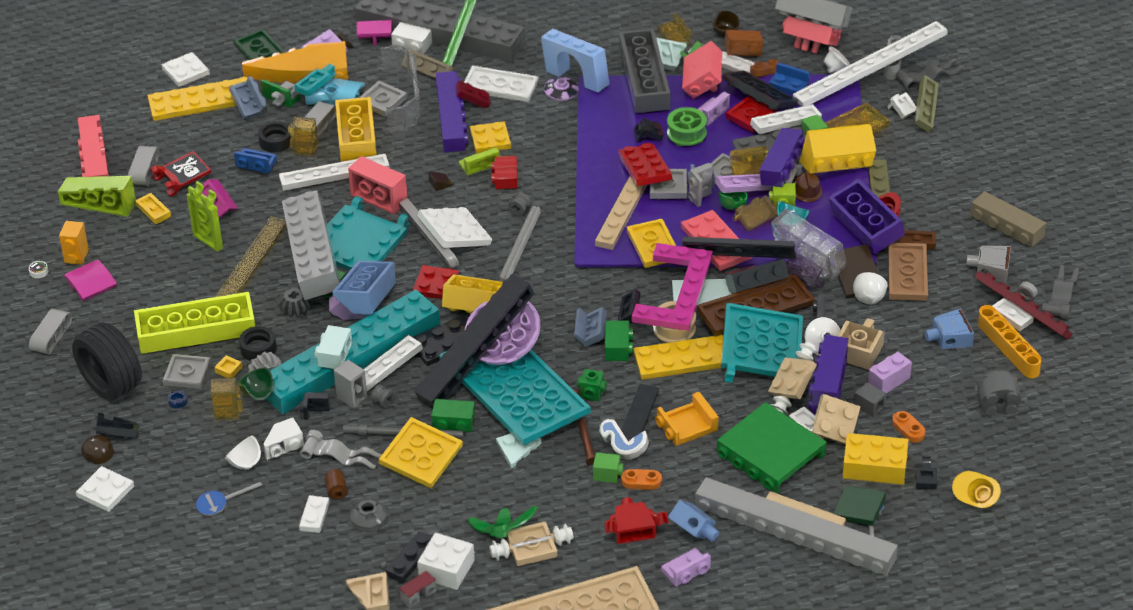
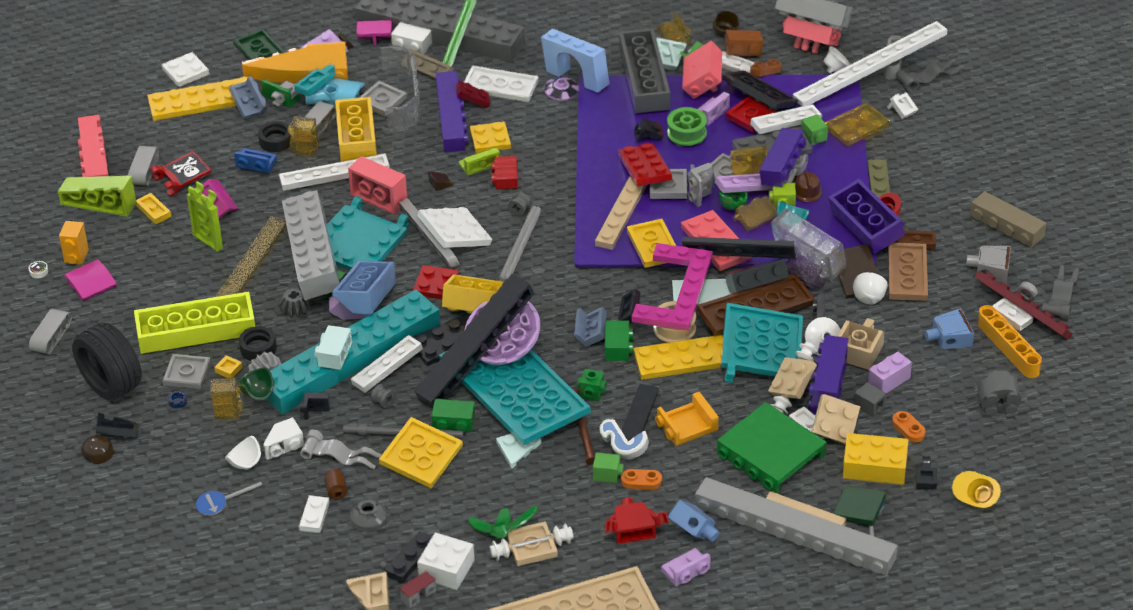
(105, 488): white plate -> none
(350, 383): light grey brick -> none
(789, 79): blue bracket -> none
(838, 148): yellow slope -> none
(926, 103): olive plate -> none

